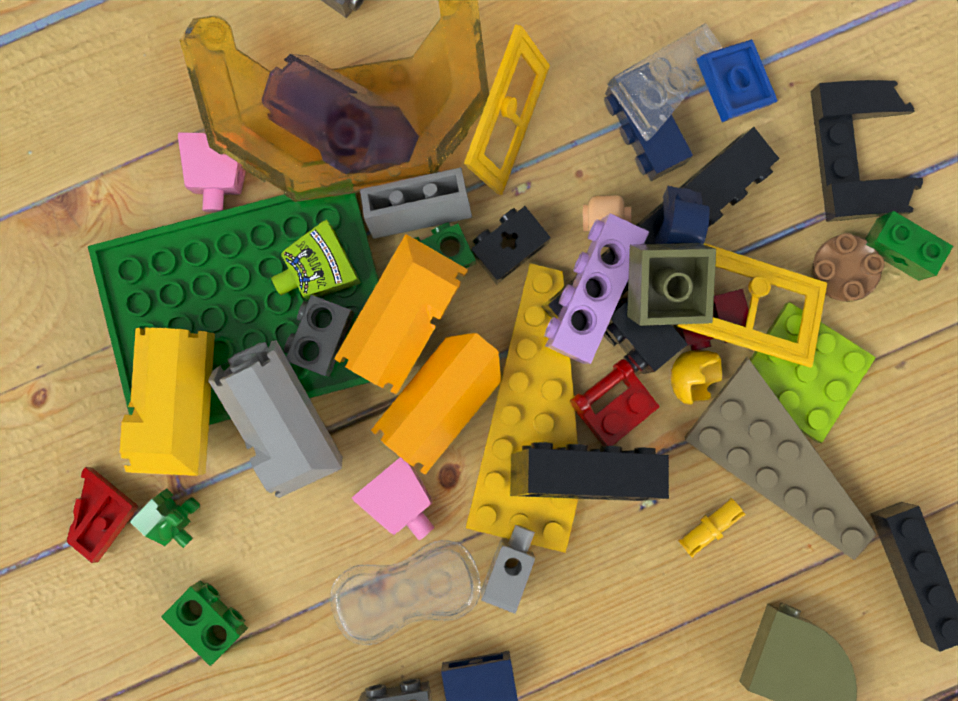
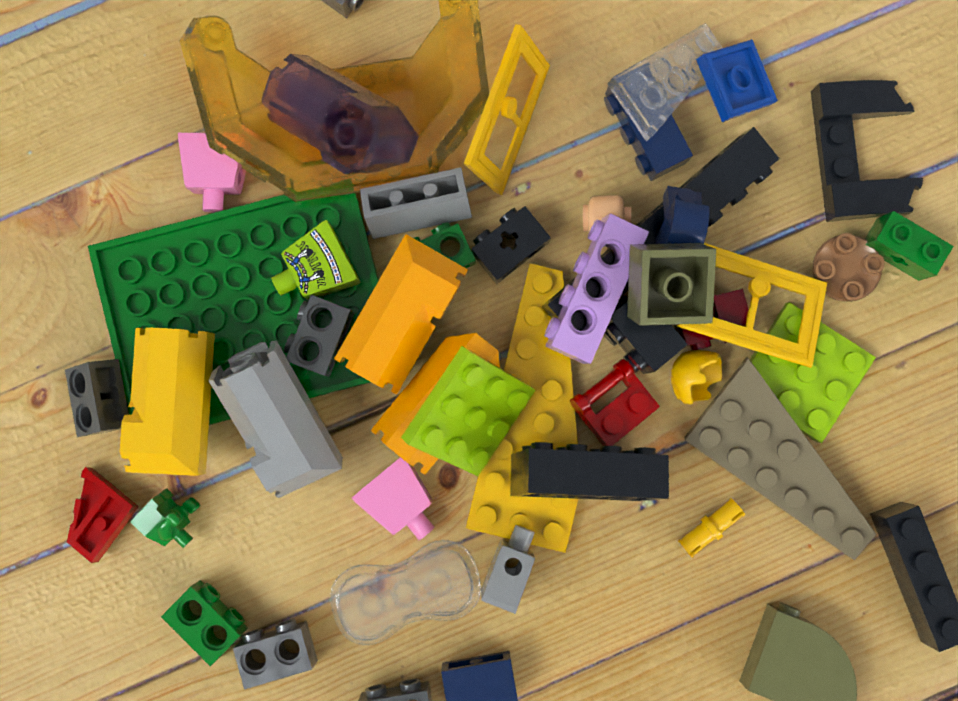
(96, 397): none -> dark grey brick
(278, 660): none -> flat silver brick
(468, 412): none -> lime plate

